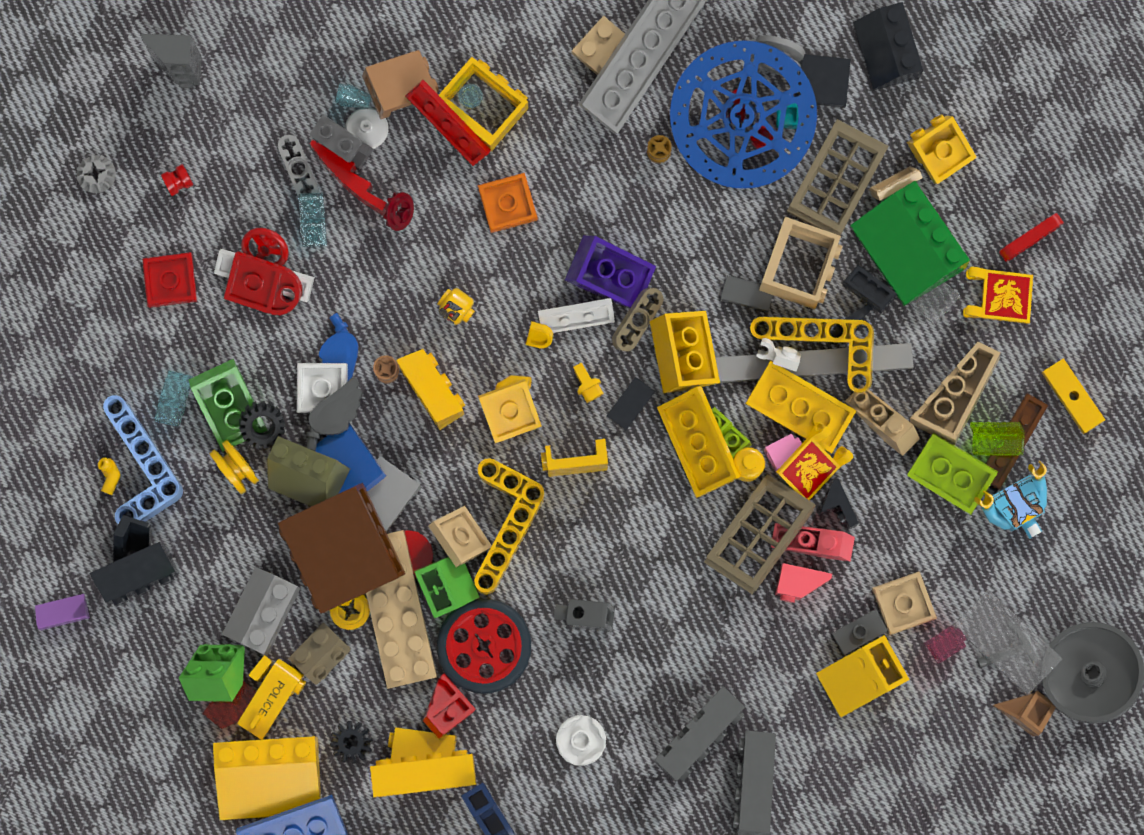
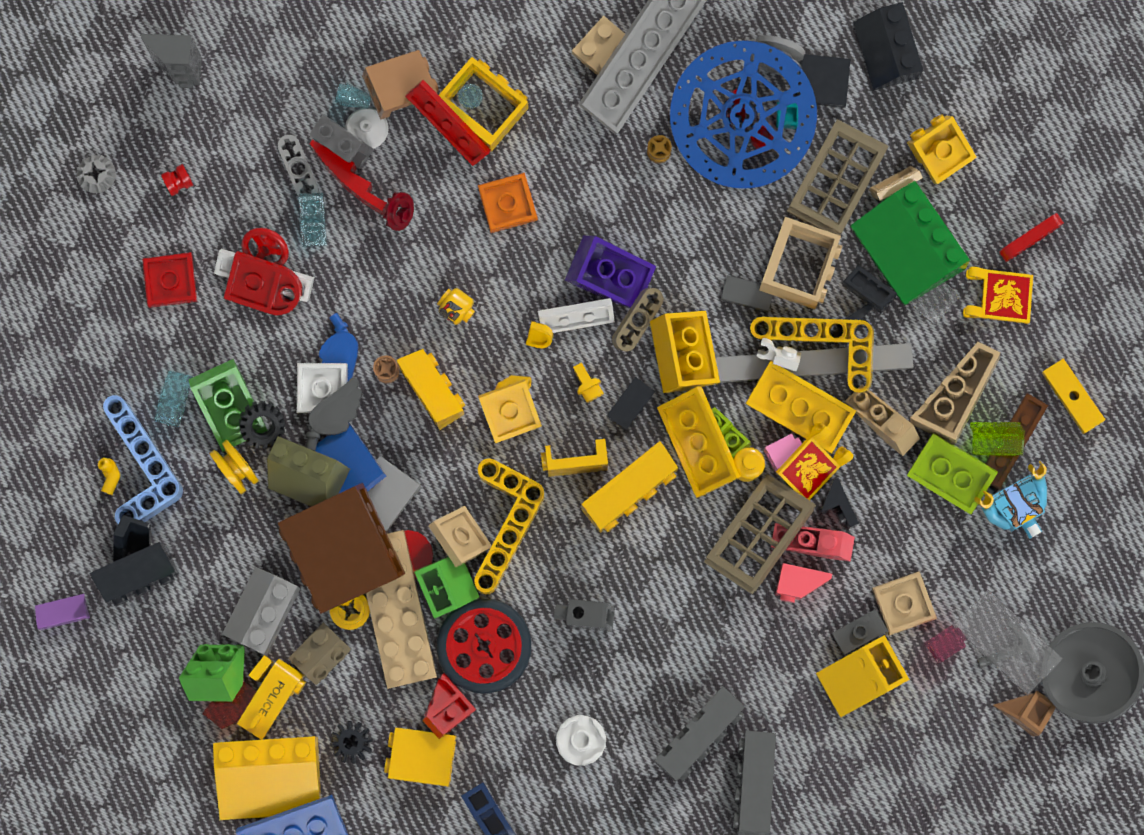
(423, 775): yellow brick -> none
(629, 488): none -> yellow slope

